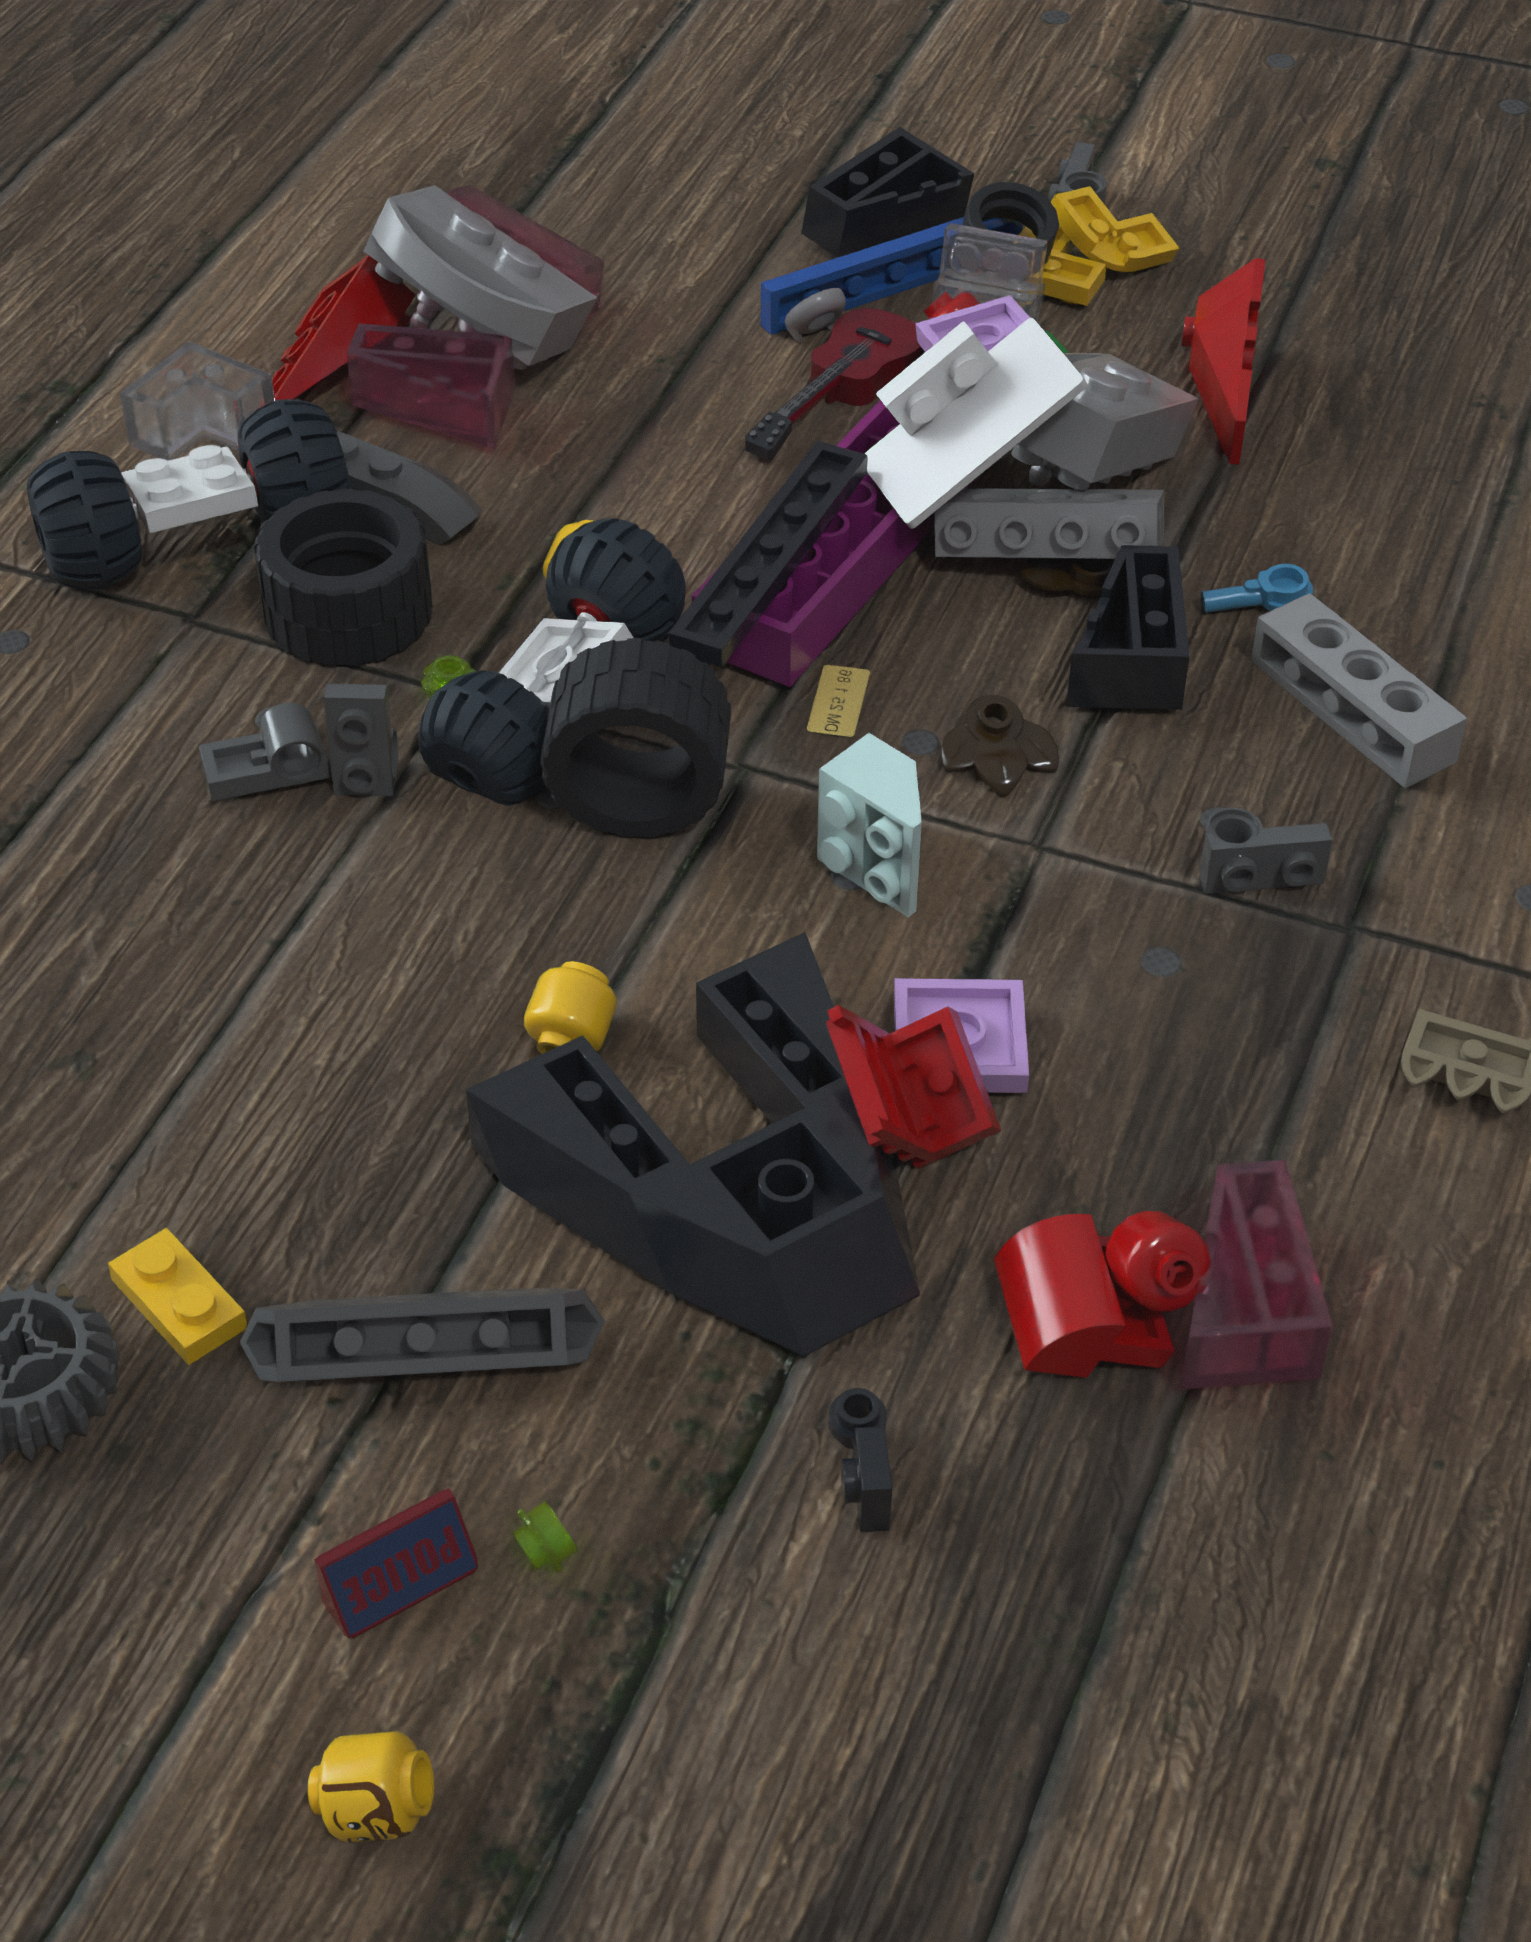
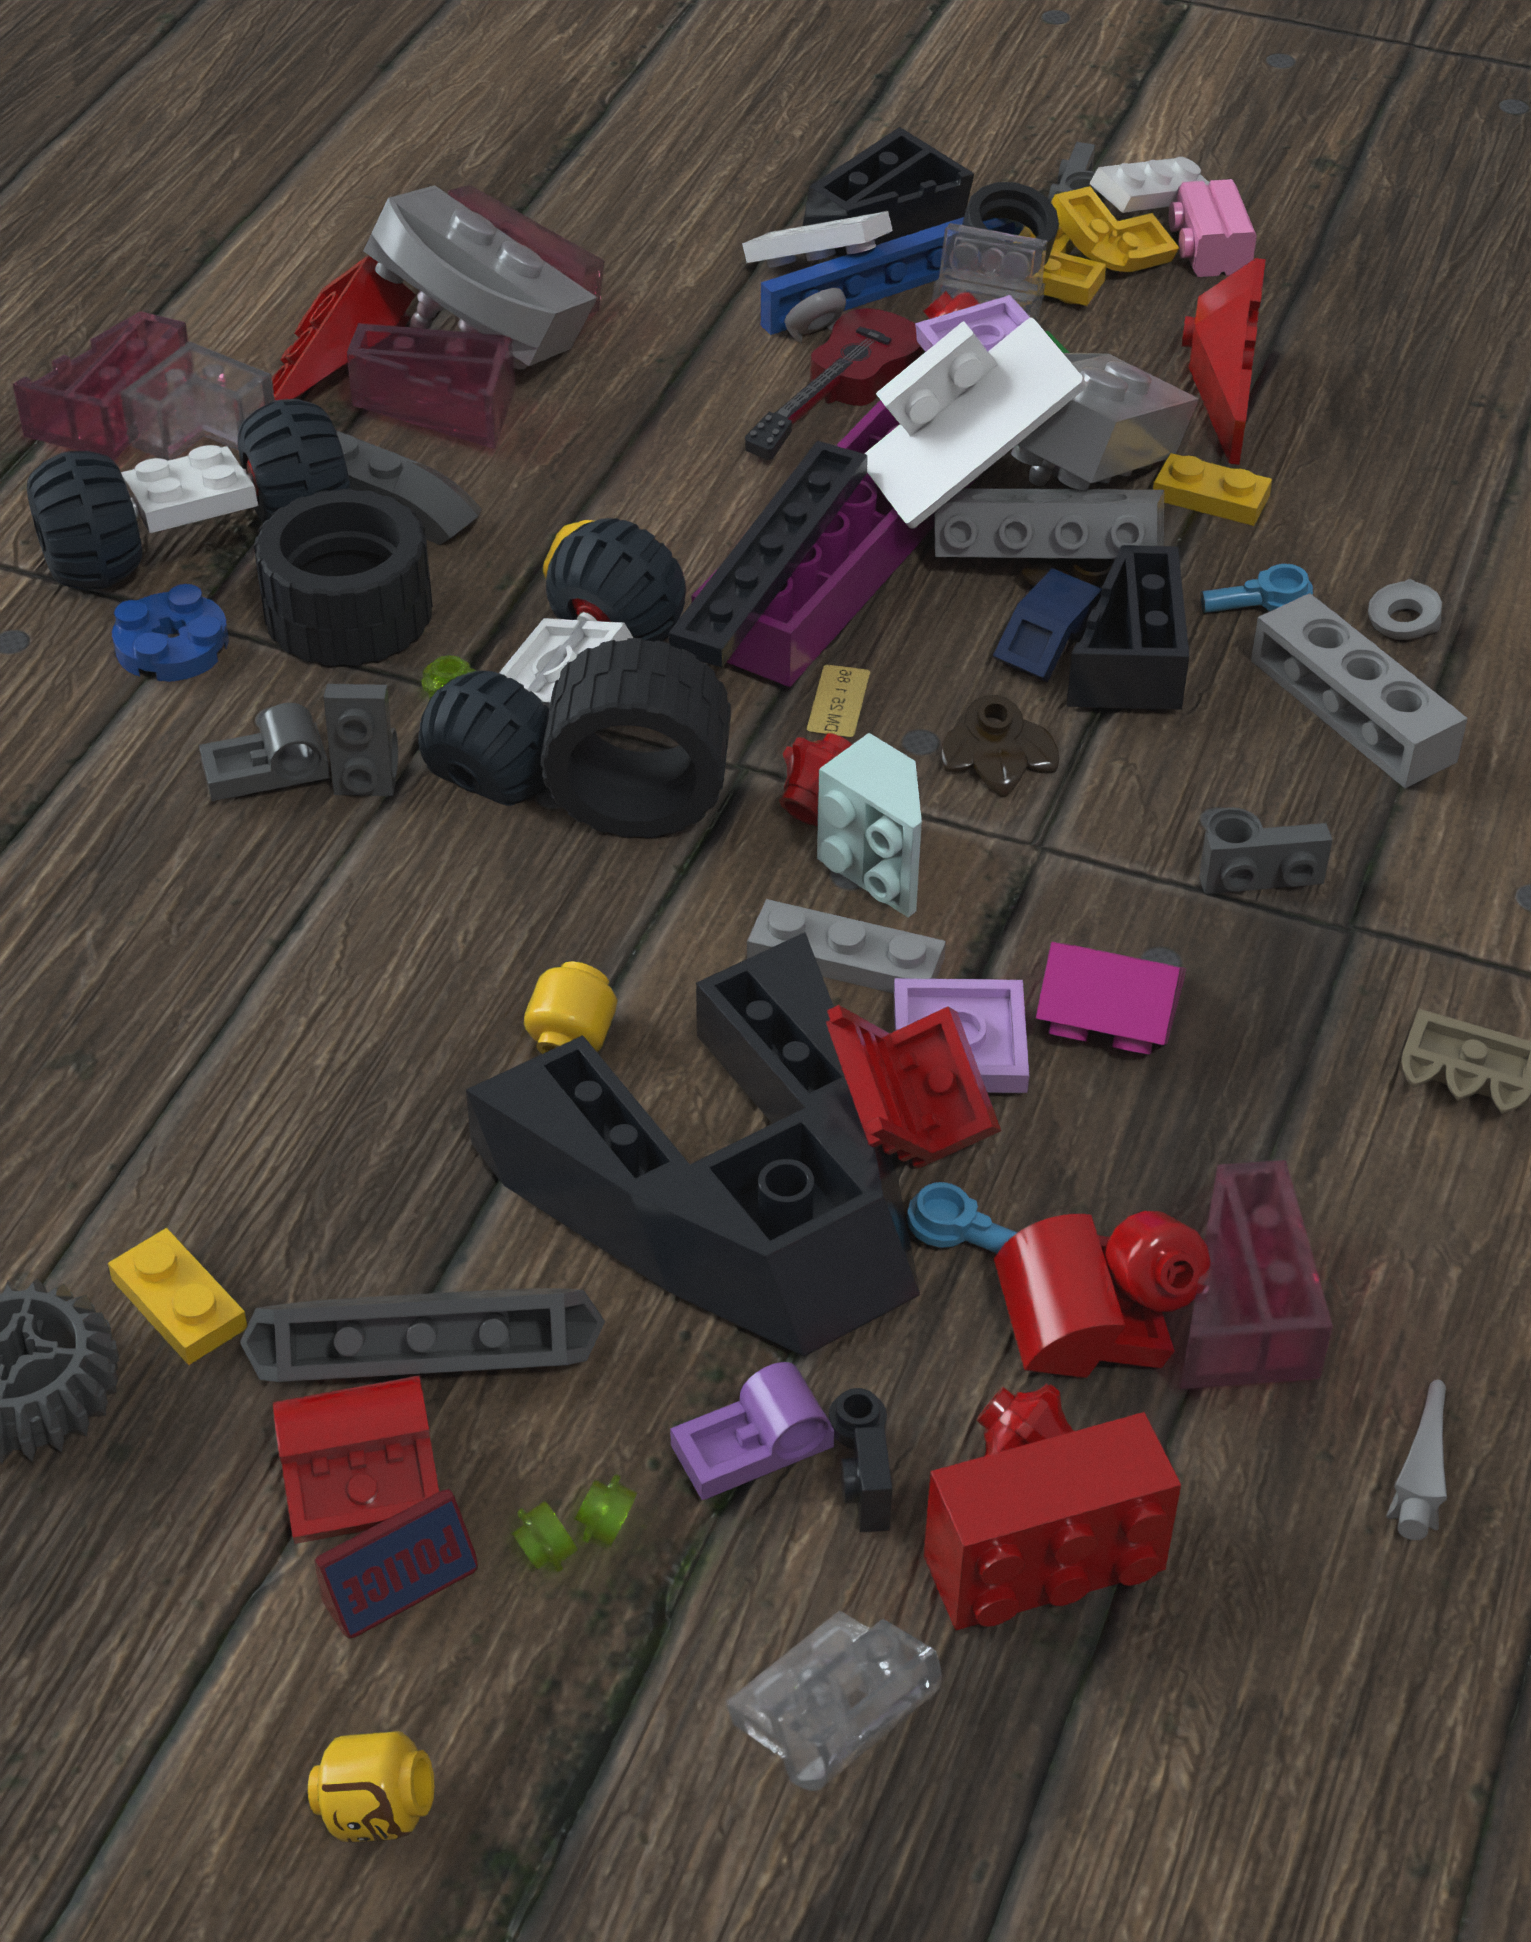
(81, 397): none -> clear pink wedge
(144, 628): none -> blue plate
(354, 1457): none -> red brick
(605, 1510): none -> clear neon green plate
(761, 1433): none -> medium lavender plate
(802, 779): none -> red rock
(818, 239): none -> white plate
(836, 1696): none -> clear brick
(848, 947): none -> light grey plate
(946, 1217): none -> dark azure plate
(1022, 1418): none -> red rock
(1045, 622): none -> dark blue slope
(1050, 1521): none -> red brick
(1109, 995): none -> dark pink slope
(1145, 183): none -> white plate
(1212, 227): none -> bright pink brick
(1213, 488): none -> yellow plate
(1406, 596): none -> light grey piece
(1422, 1478): none -> light grey piece

